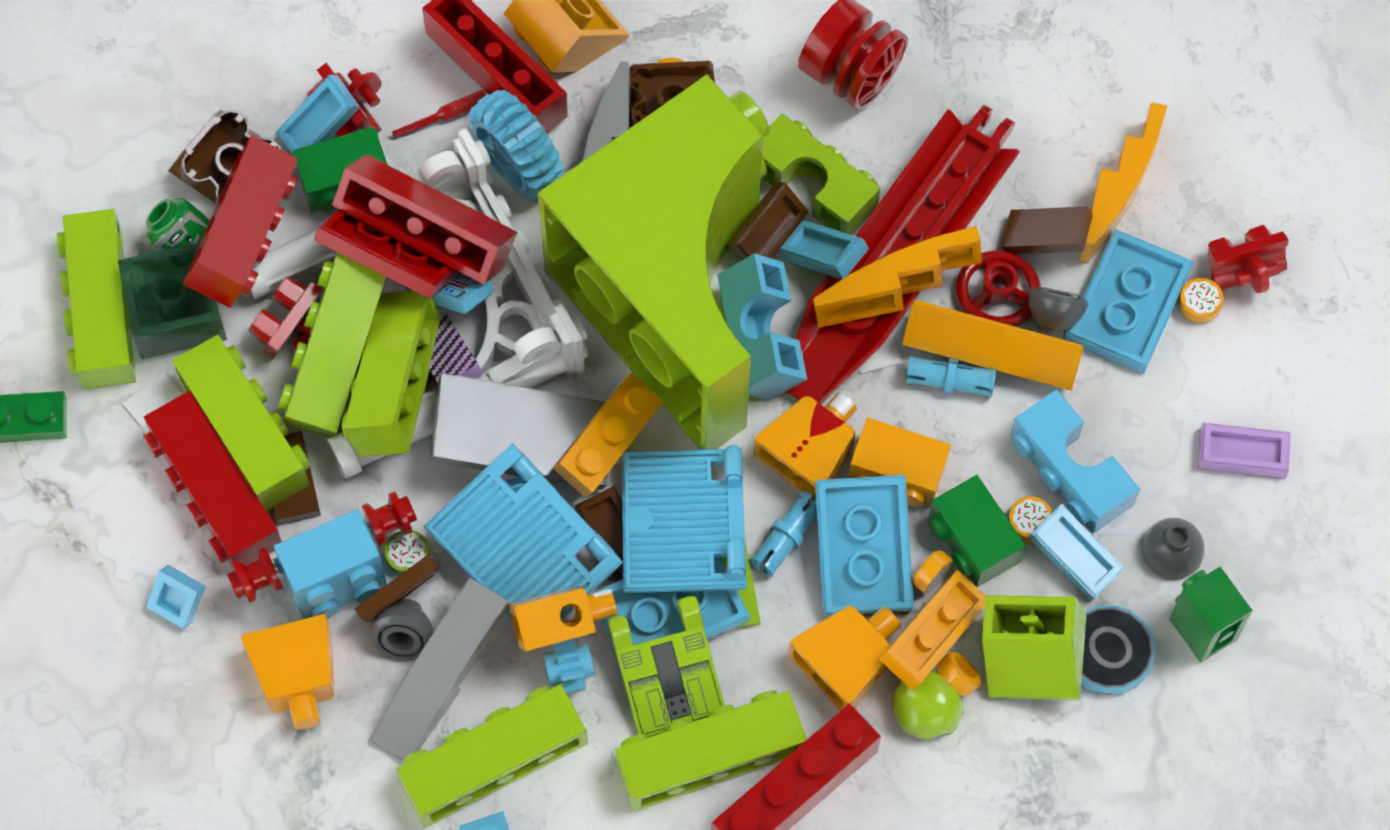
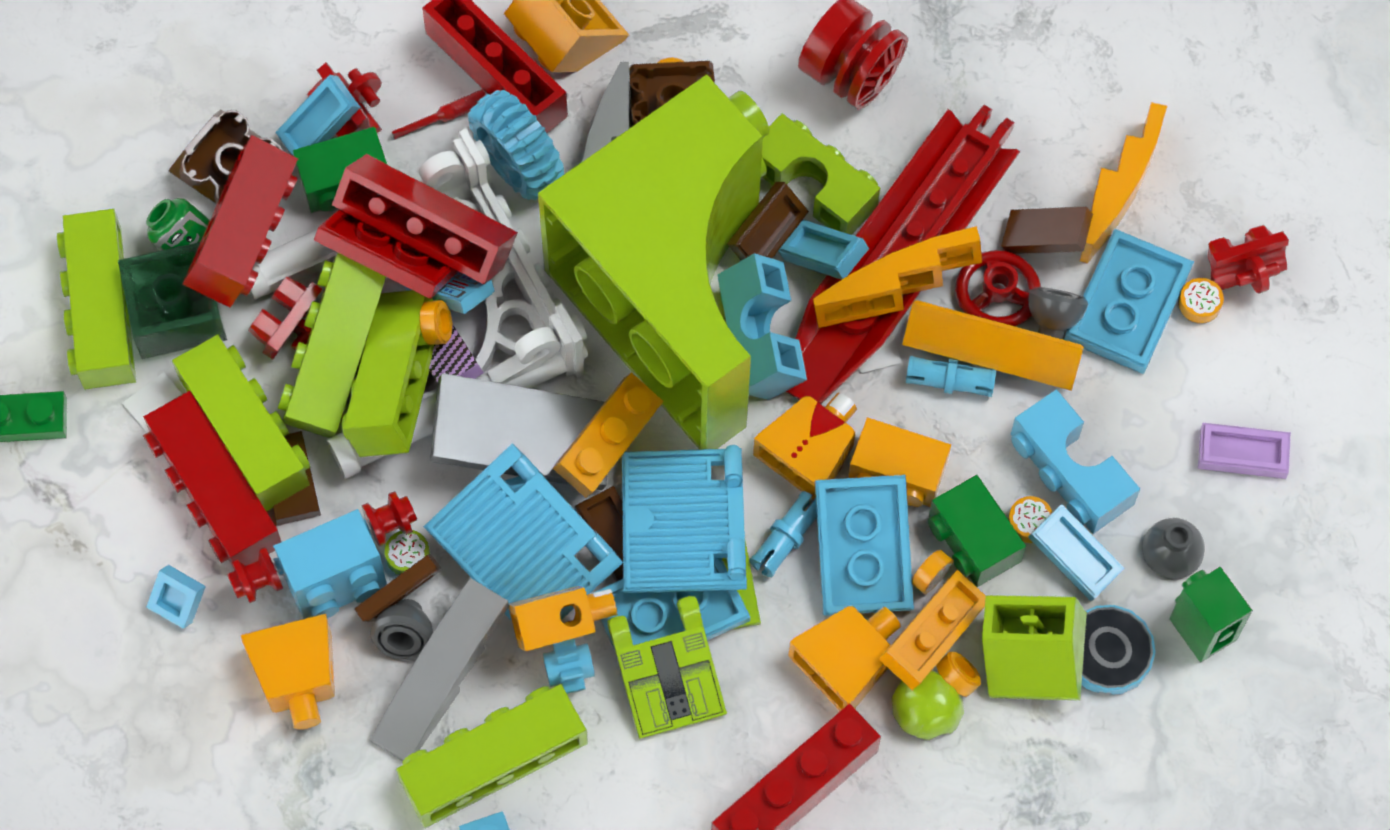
(435, 322): none -> light orange tile
(709, 750): lime brick -> none

